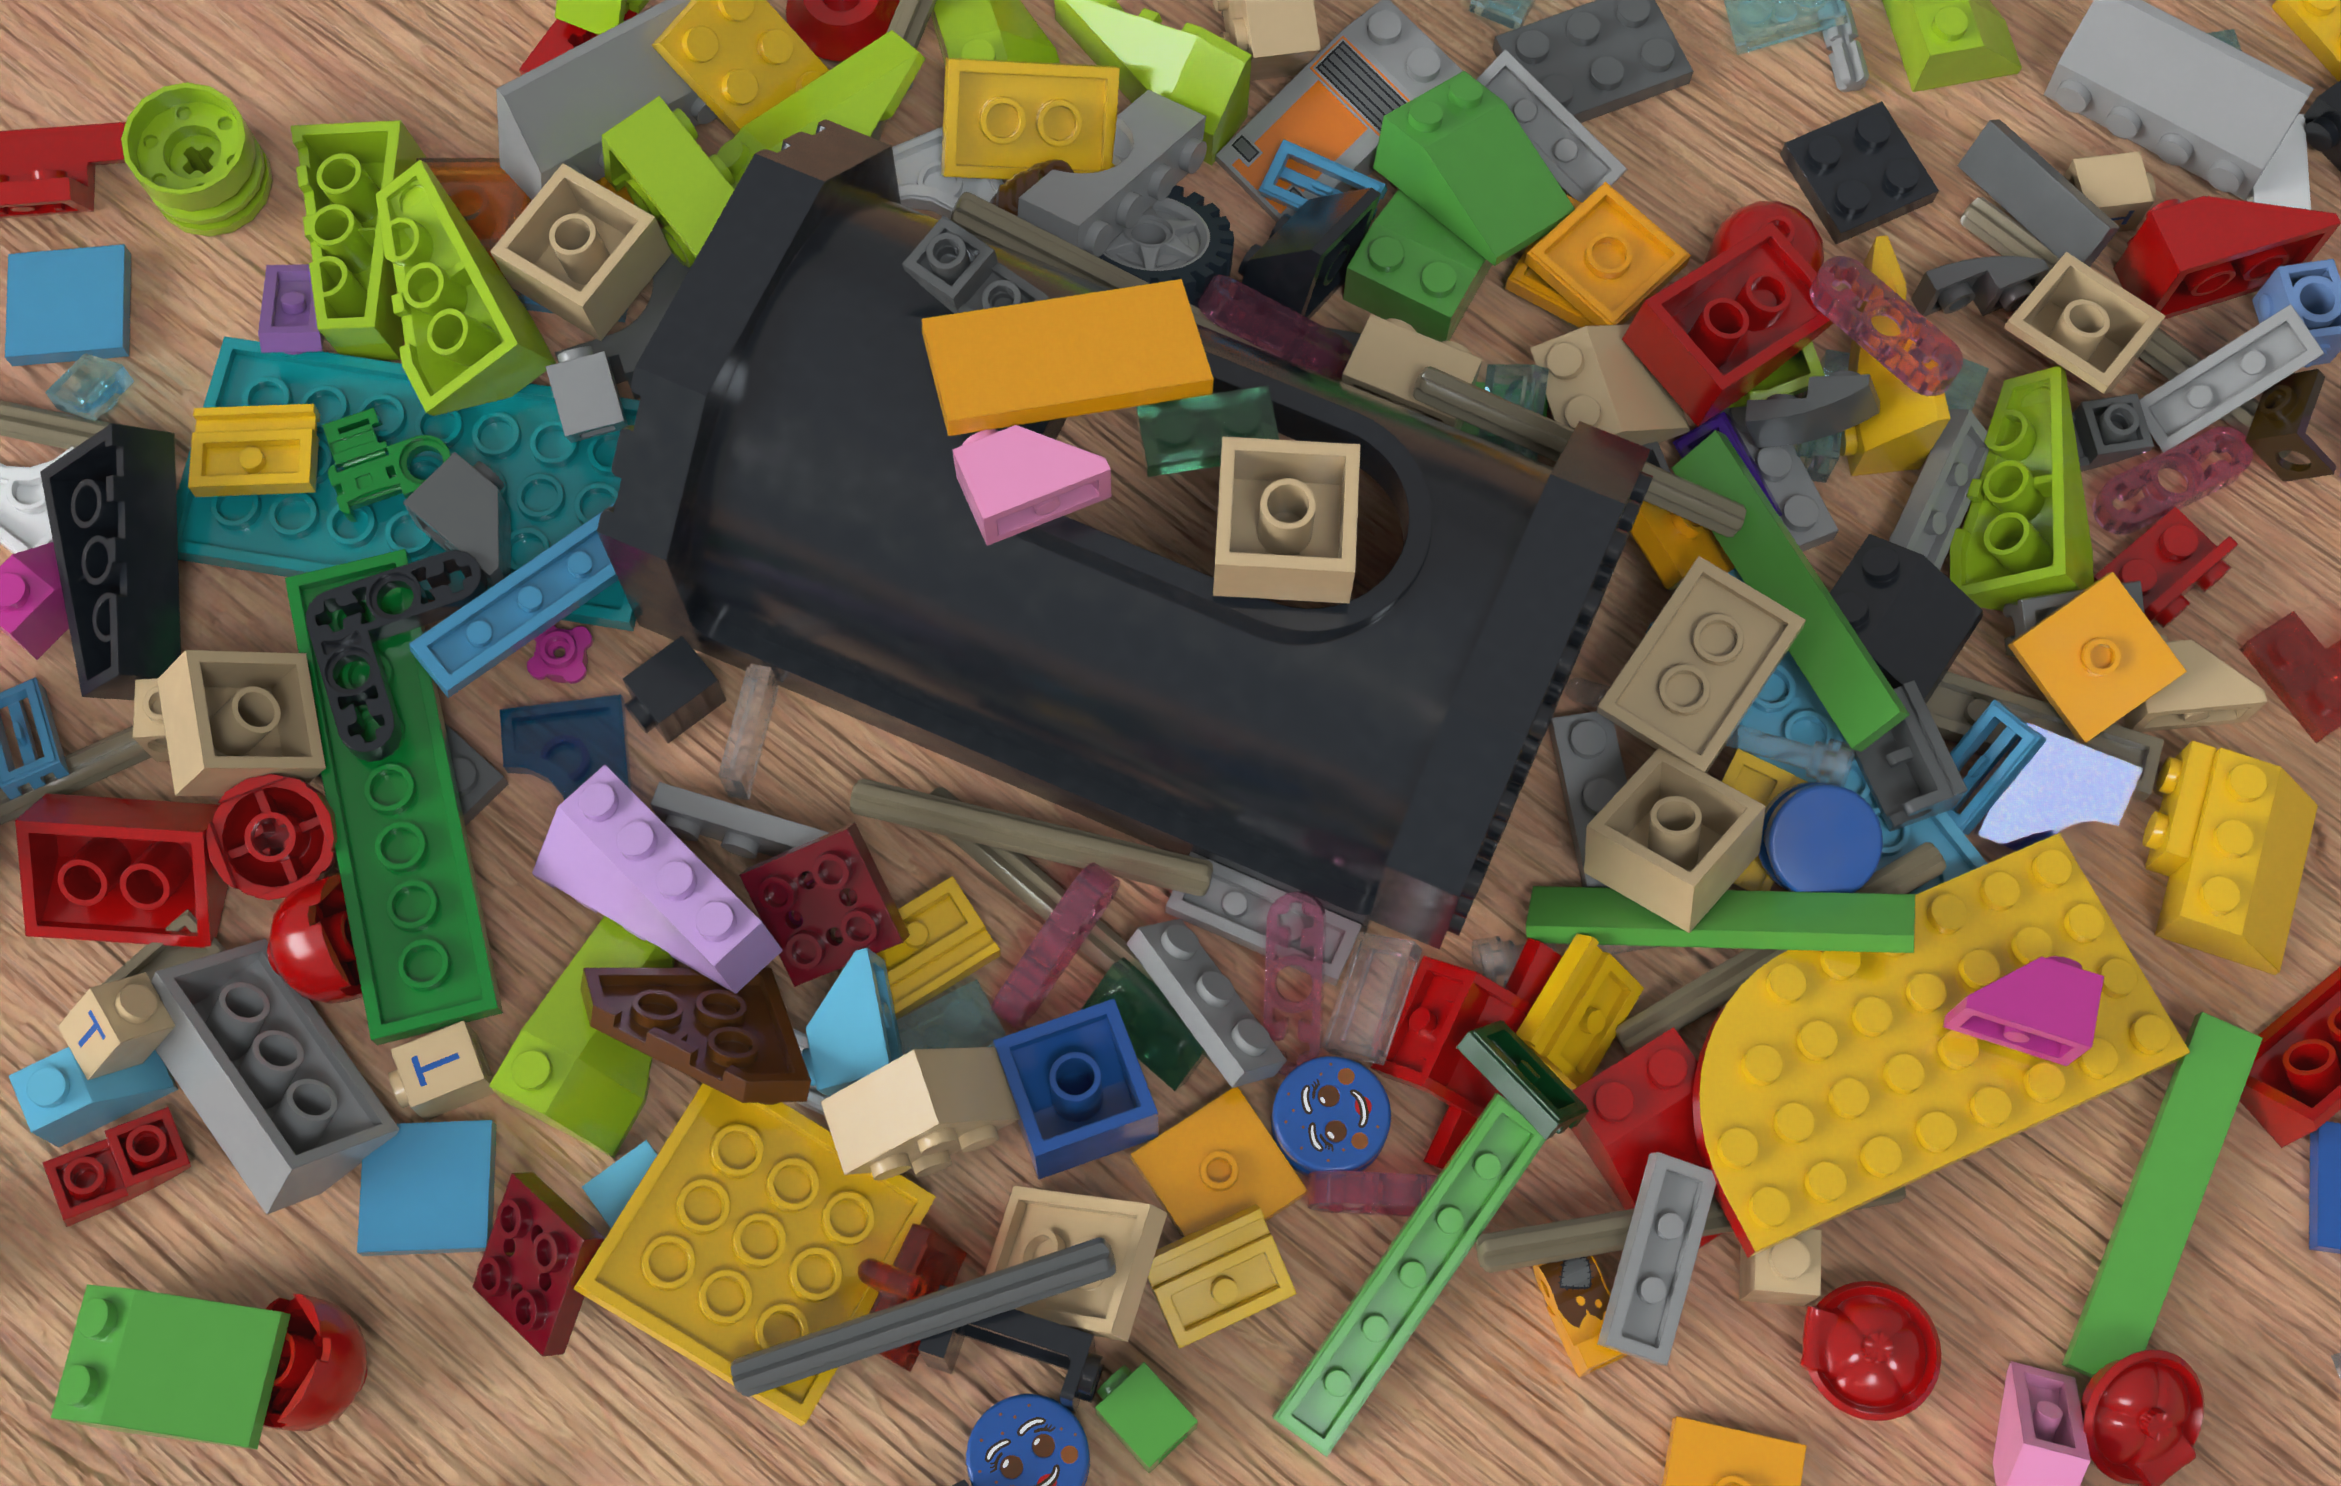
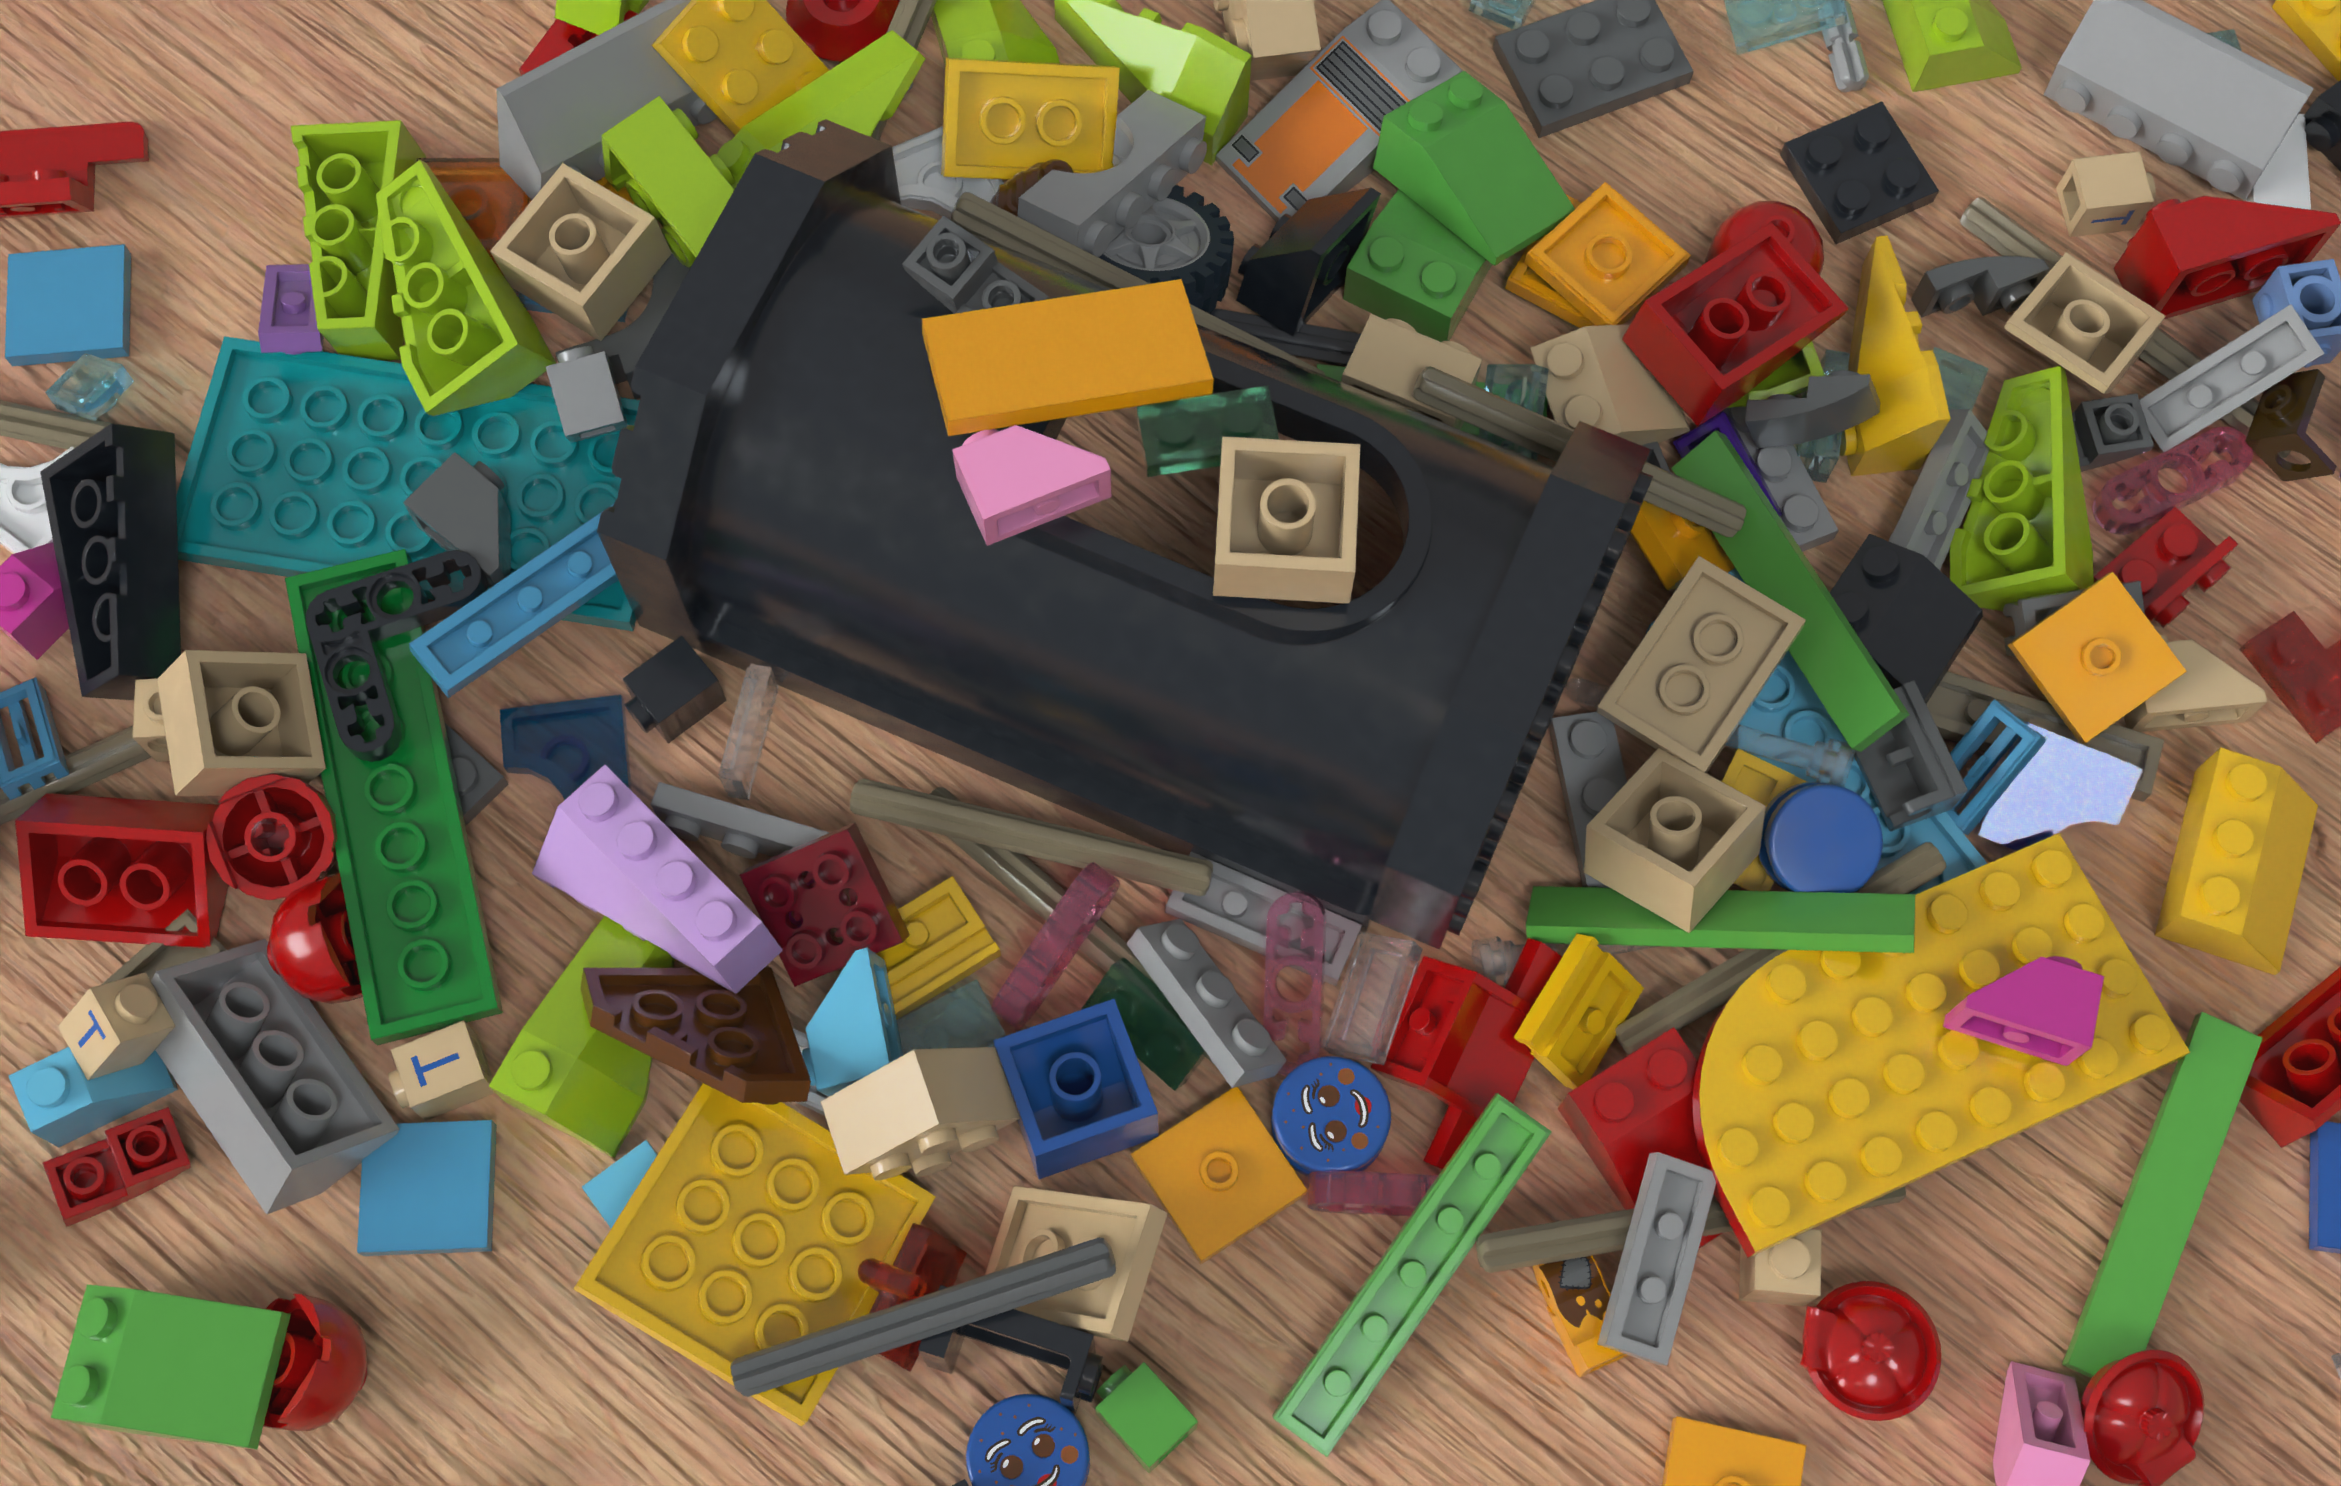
(182, 136): lime wheel -> none
(254, 450): yellow plate -> none
(367, 465): green piece -> none
(543, 1250): dark red plate -> none
(568, 668): dark pink plate -> none
(1218, 1276): yellow plate -> none
(1274, 327): clear pink beam -> none
(1317, 162): dark azure tile -> none
(1523, 1078): dark green tile -> none
(1560, 139): light grey plate -> none
(1888, 350): clear pink beam -> none
(2037, 194): dark grey tile -> none
(2174, 827): yellow plate -> none

